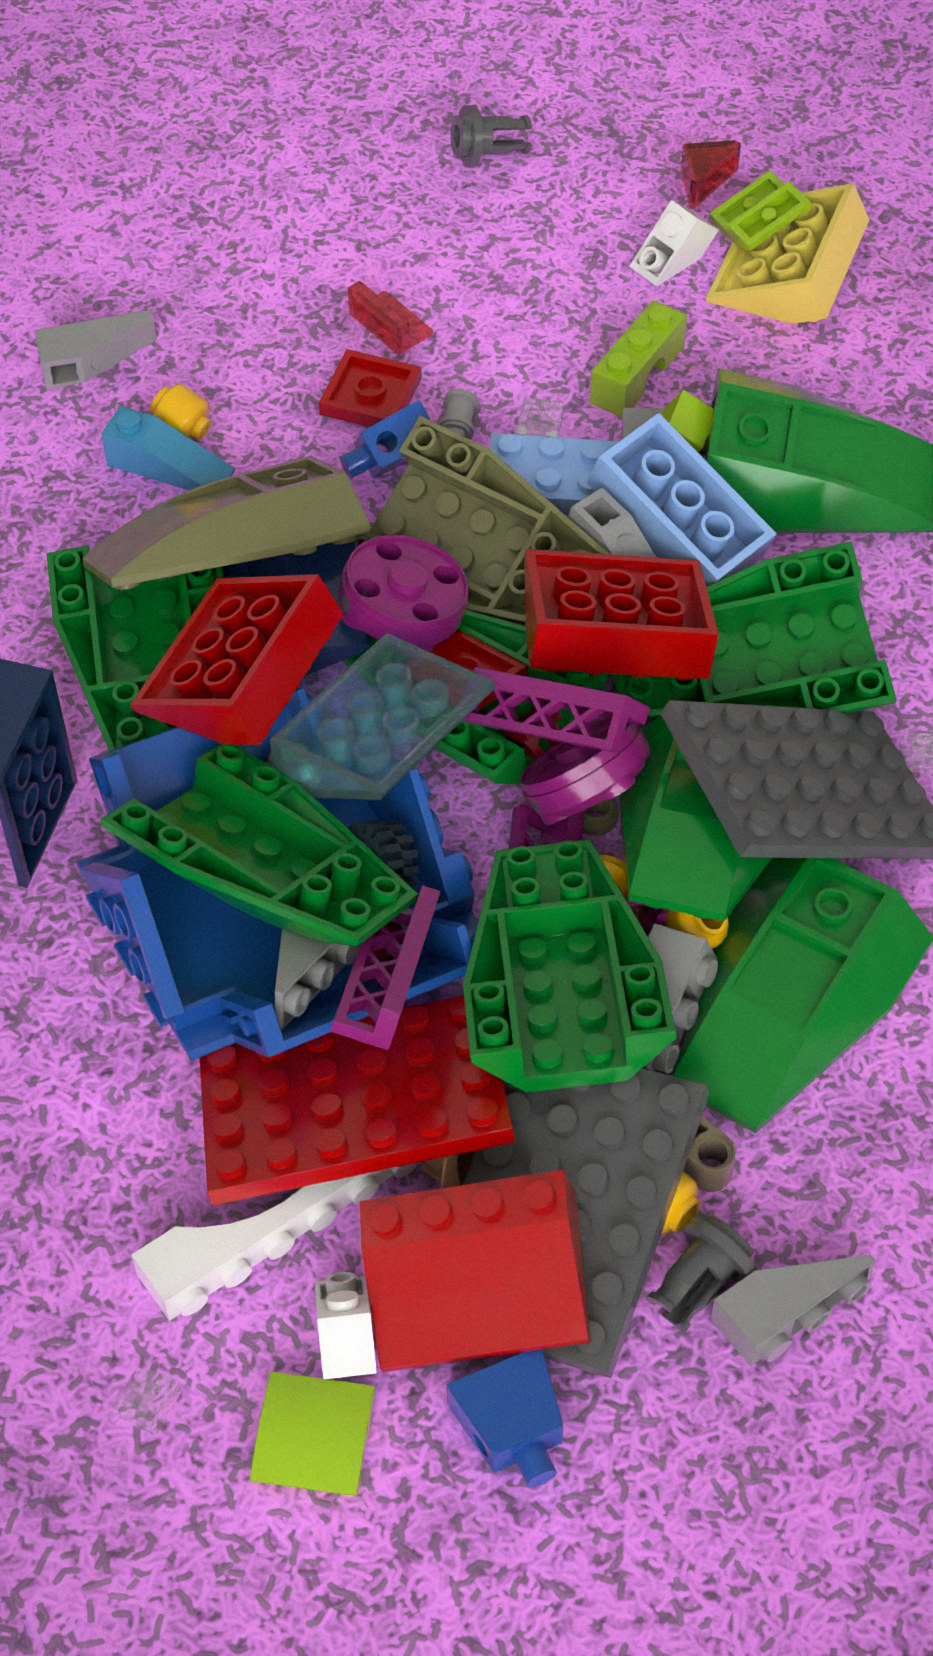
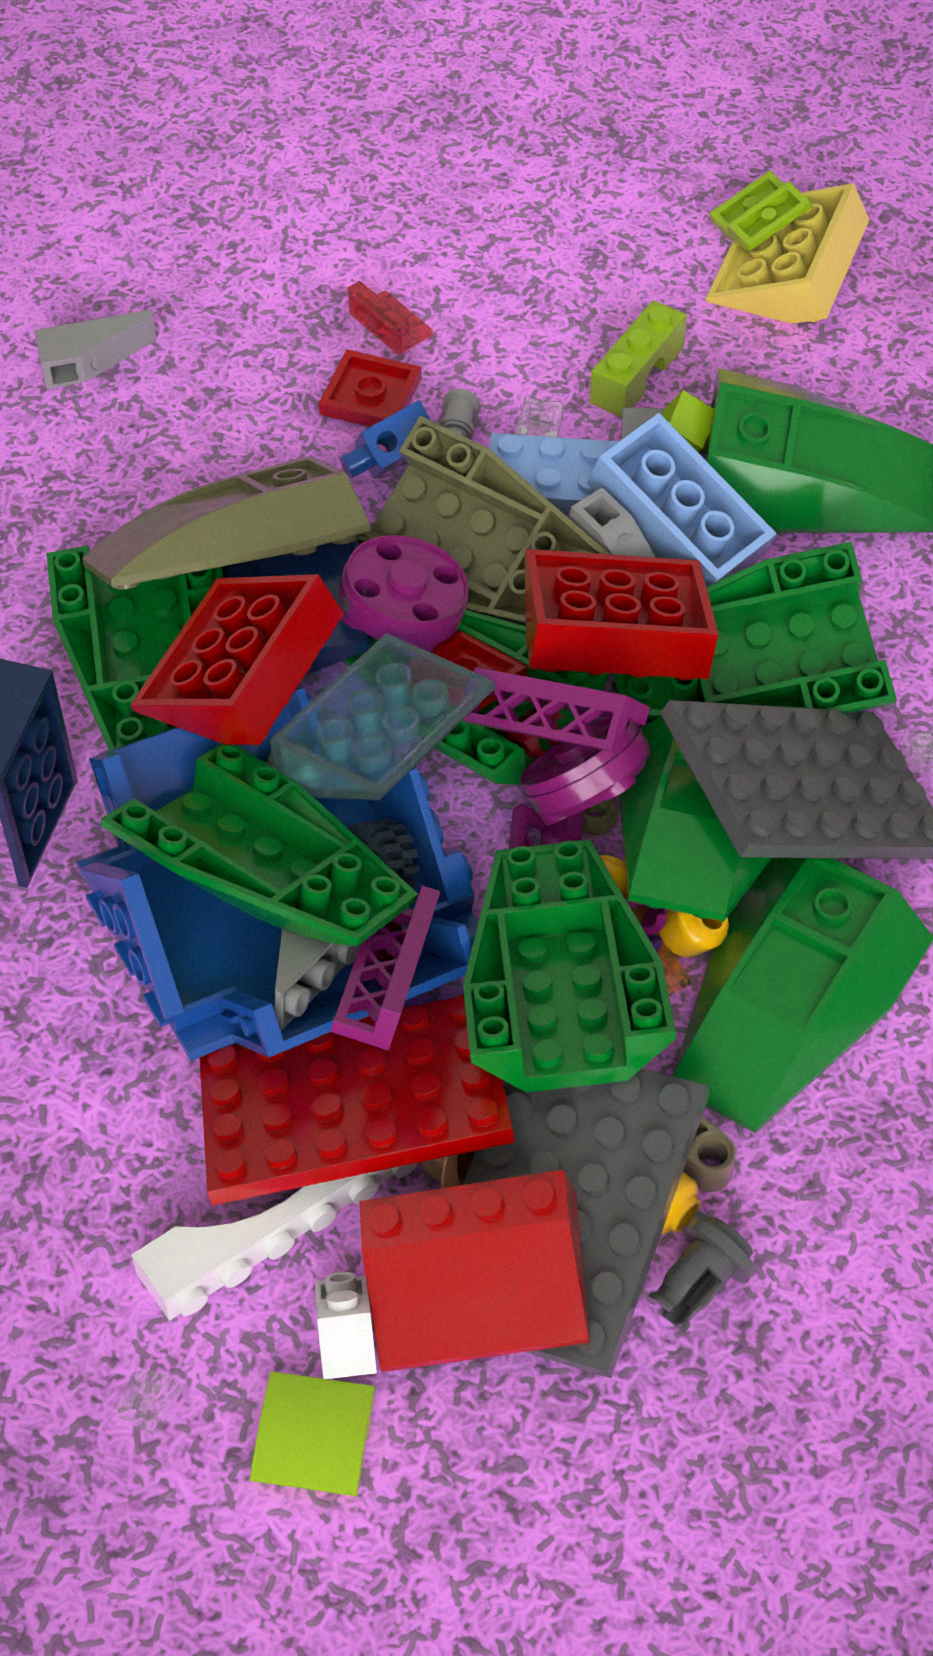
(159, 451): dark azure slope -> none
(182, 410): yellow head -> none
(474, 135): dark grey piece -> none
(511, 1415): blue torso -> none
(673, 244): white slope -> none
(688, 969): light grey slope -> none
(707, 167): clear red slope -> none
(780, 1301): light grey slope -> none

